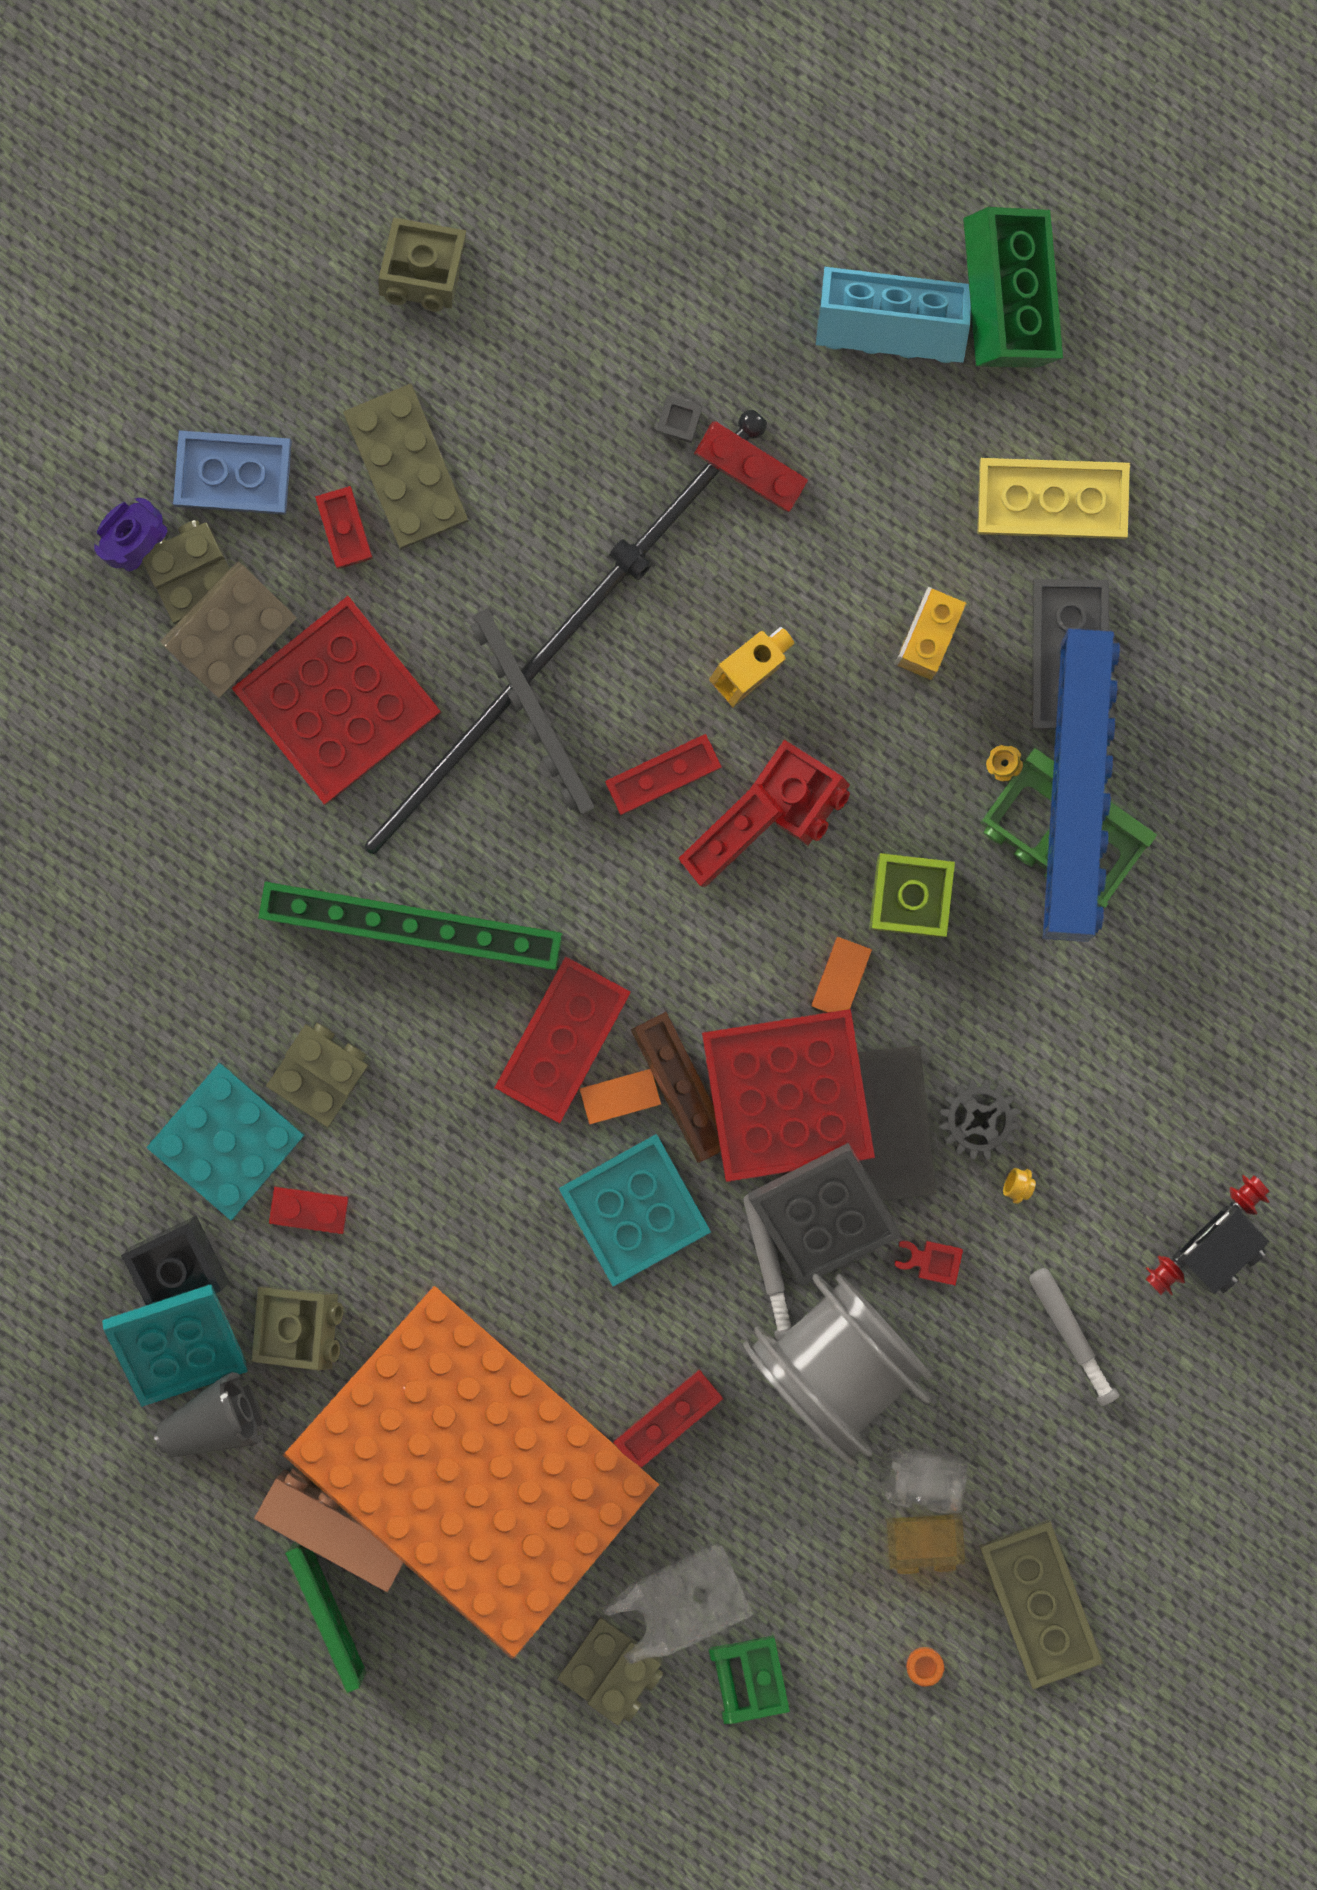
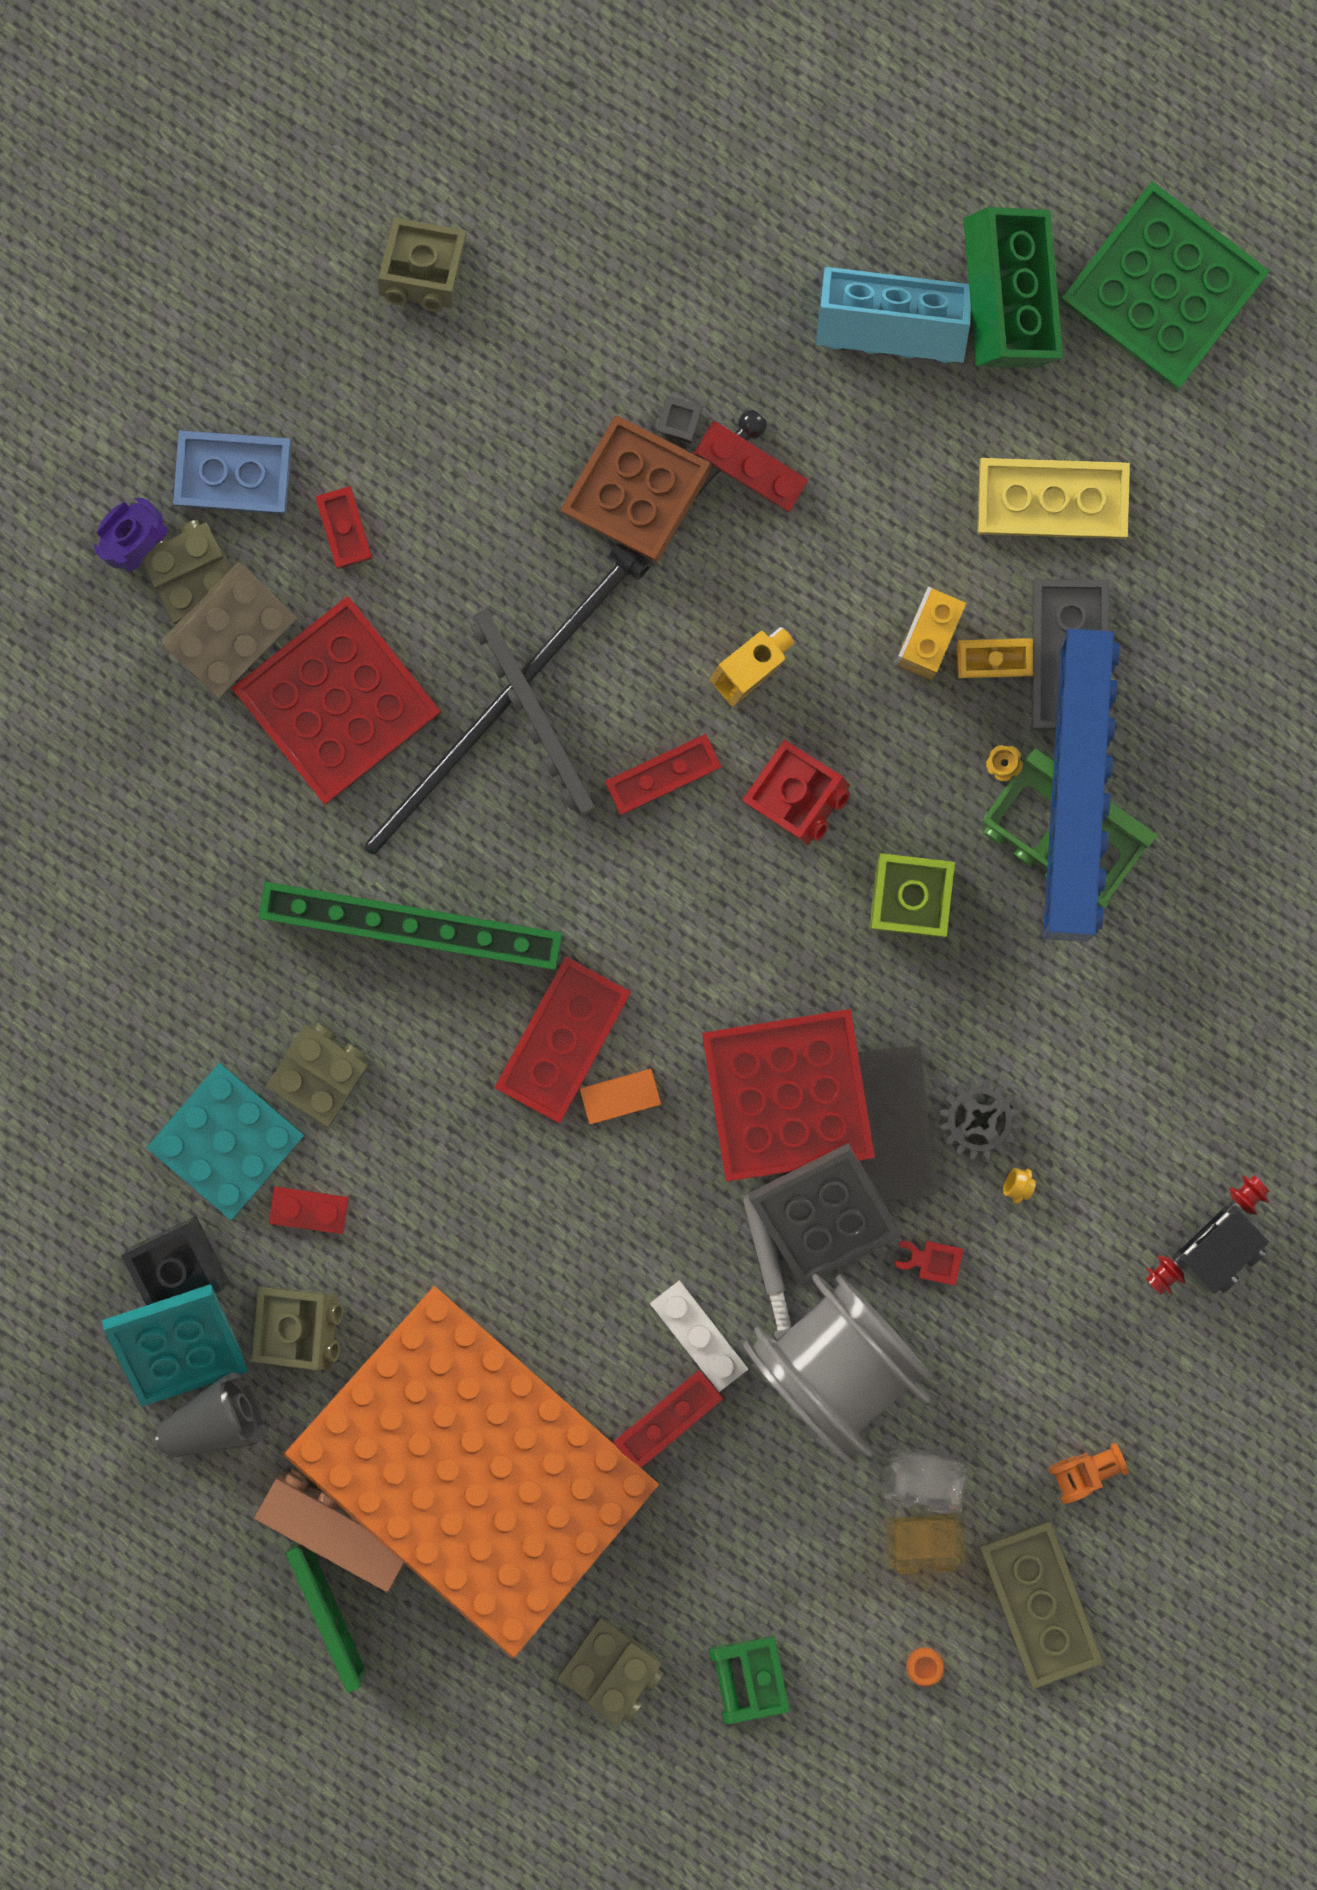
(405, 466): olive plate -> none
(634, 1210): teal plate -> none
(636, 489): none -> dark orange plate
(669, 1607): clear brick -> none
(679, 1084): reddish brown plate -> none
(699, 1335): none -> white plate
(731, 835): red plate -> none
(841, 976): orange tile -> none
(994, 658): none -> yellow brick
(1064, 1320): light grey piece -> none
(1087, 1472): none -> orange connector
(1164, 285): none -> green plate

